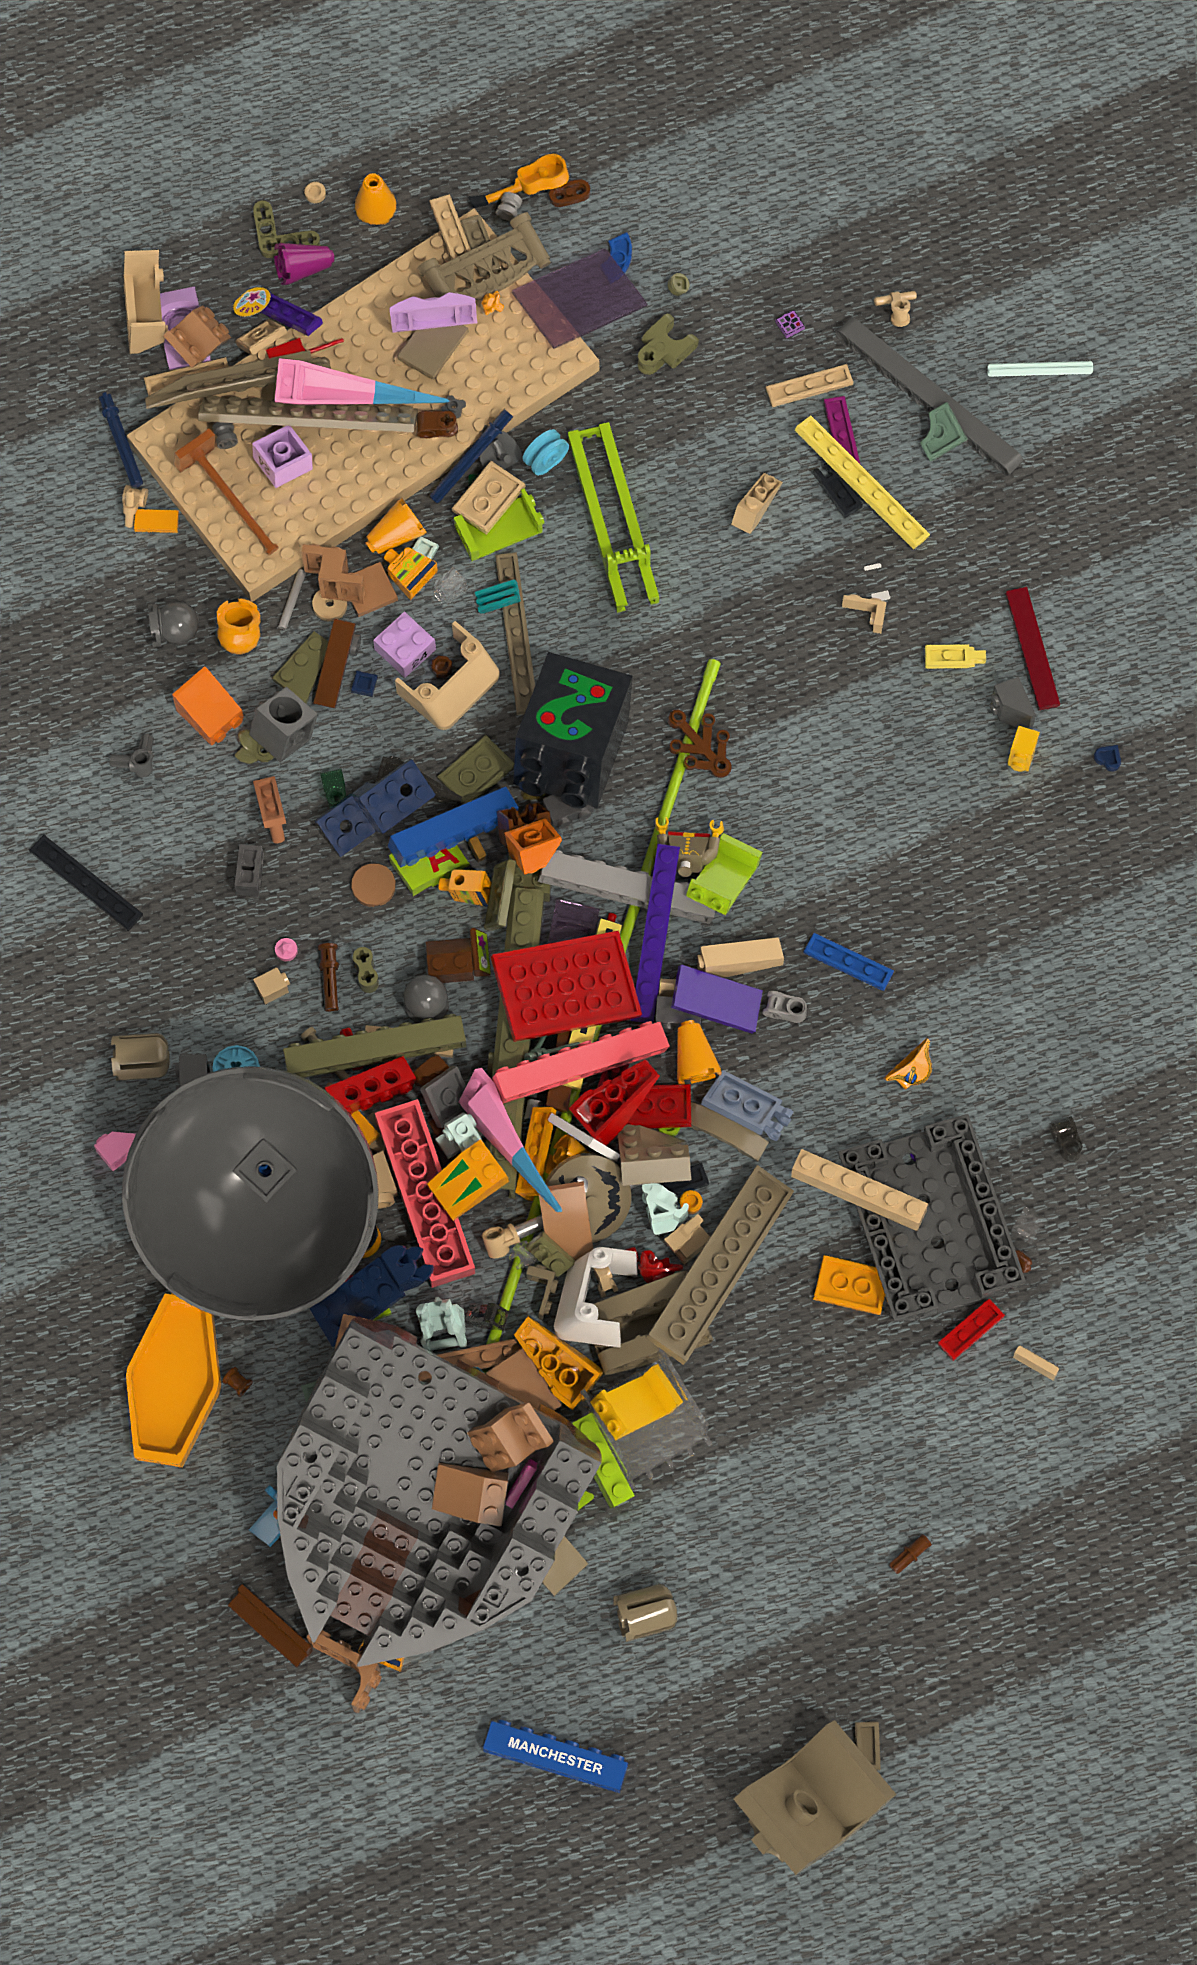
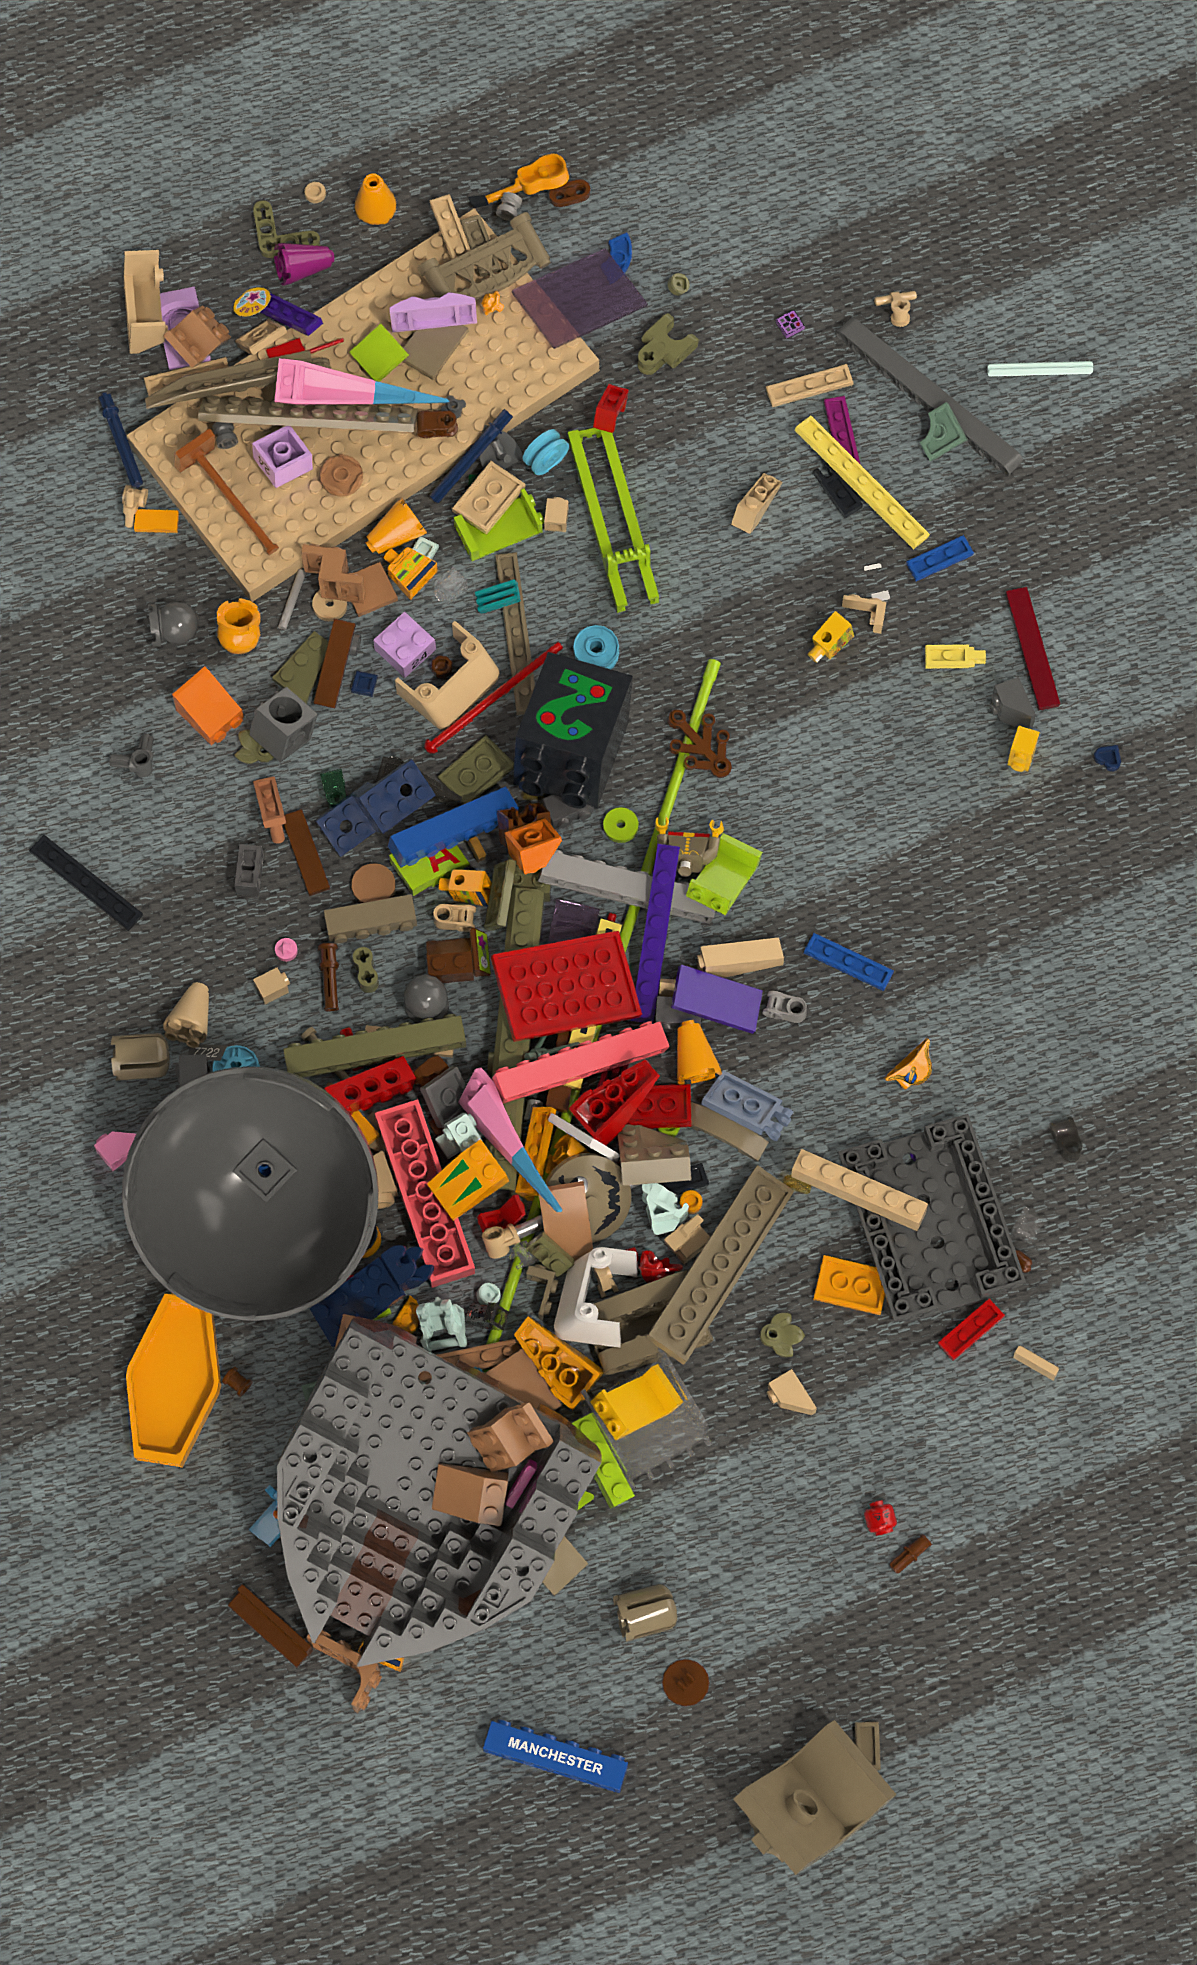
(189, 1017): none -> tan cone
(213, 1052): none -> dark grey sticker
(306, 853): none -> reddish brown tile
(341, 475): none -> medium nougat tile
(370, 918): none -> dark tan brick
(379, 353): none -> lime tile
(407, 1317): none -> light orange tile
(430, 746): none -> red bar
(456, 917): none -> tan piece
(488, 1294): none -> light aqua tile
(509, 1213): none -> red bracket
(556, 514): none -> tan brick
(599, 637): none -> medium azure wheel
(609, 407): none -> red panel
(618, 834): none -> lime piece
(685, 1682): none -> reddish brown piece
(785, 1335): none -> olive plate
(790, 1394): none -> tan slope
(796, 1185): none -> clear yellow tile
(837, 632): none -> yellow torso
(880, 1518): none -> red head
(939, 558): none -> blue tile

